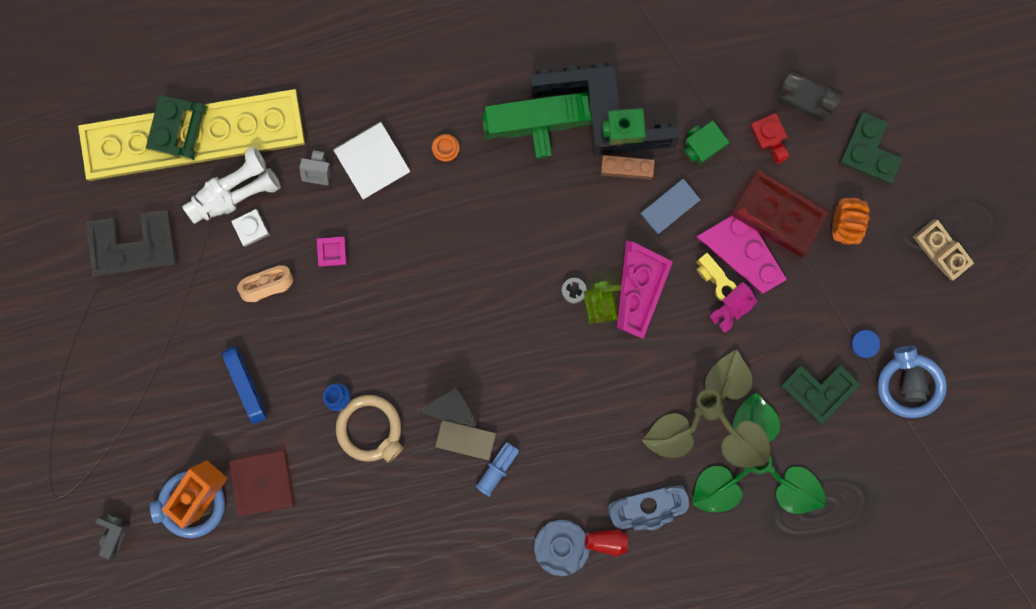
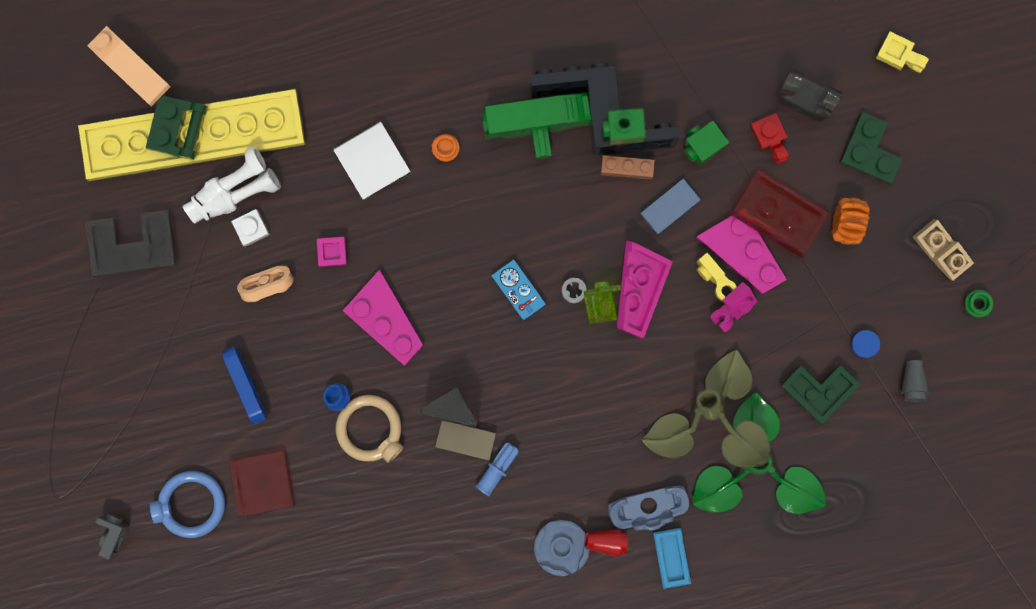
(128, 66): none -> light nougat slope
(194, 494): orange brick -> none
(316, 169): light grey tile -> none
(383, 319): none -> dark pink wing
(518, 290): none -> tile
(671, 558): none -> dark azure tile
(897, 52): none -> light yellow plate
(906, 358): medium blue piece -> none
(984, 297): none -> green plate

